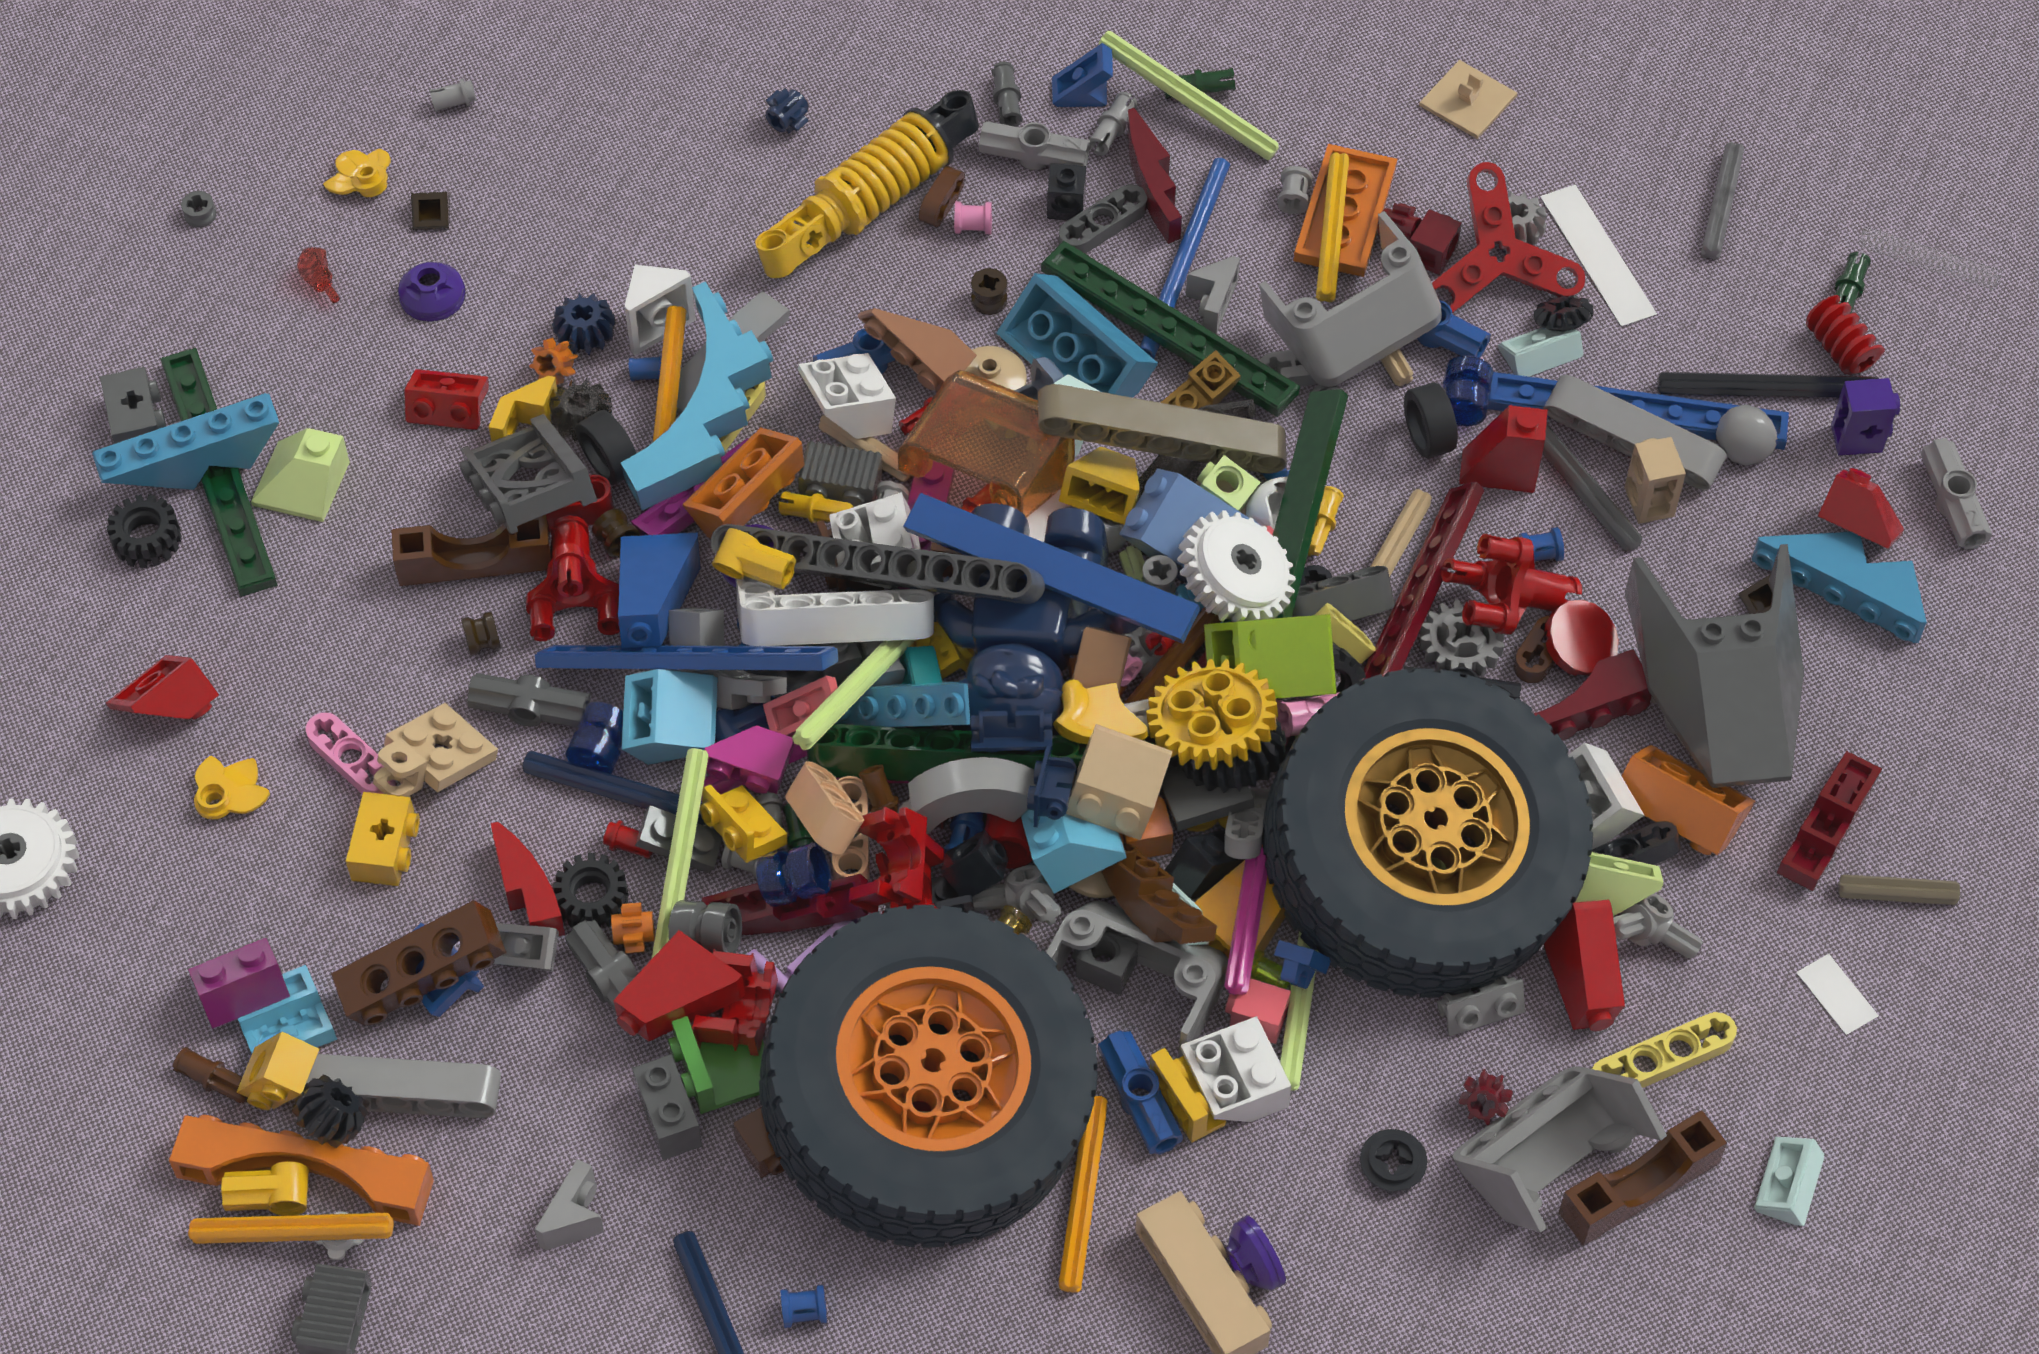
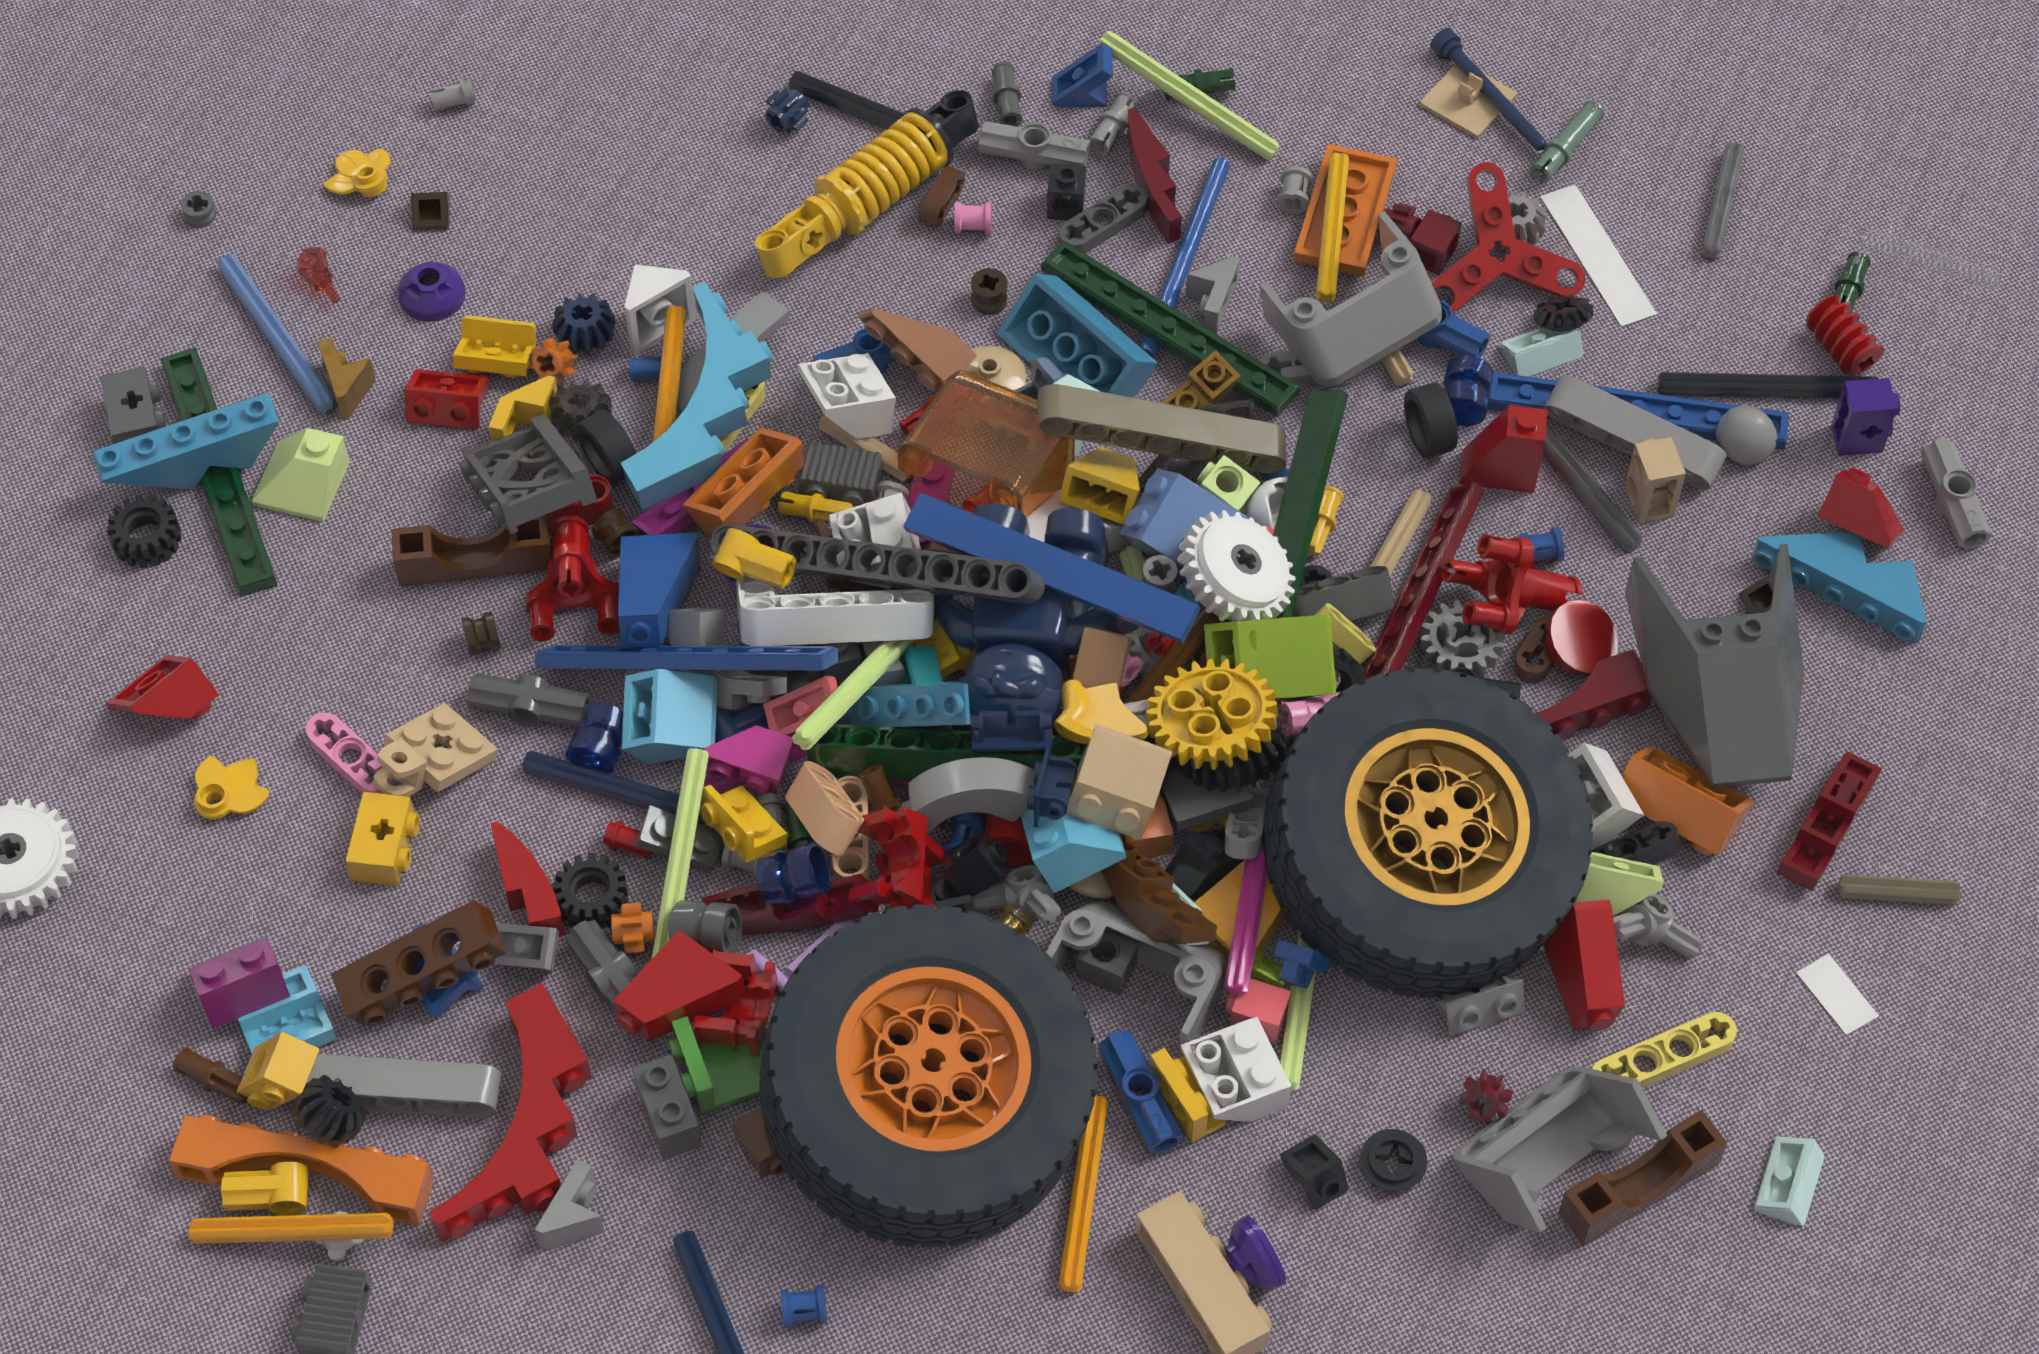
(276, 333): none -> medium blue axle
(347, 380): none -> pearl gold slope
(495, 346): none -> yellow bracket
(541, 1123): none -> red arch
(844, 100): none -> black axle
(1316, 1170): none -> black bracket
(1448, 46): none -> dark blue piece
(1559, 150): none -> sand green pin

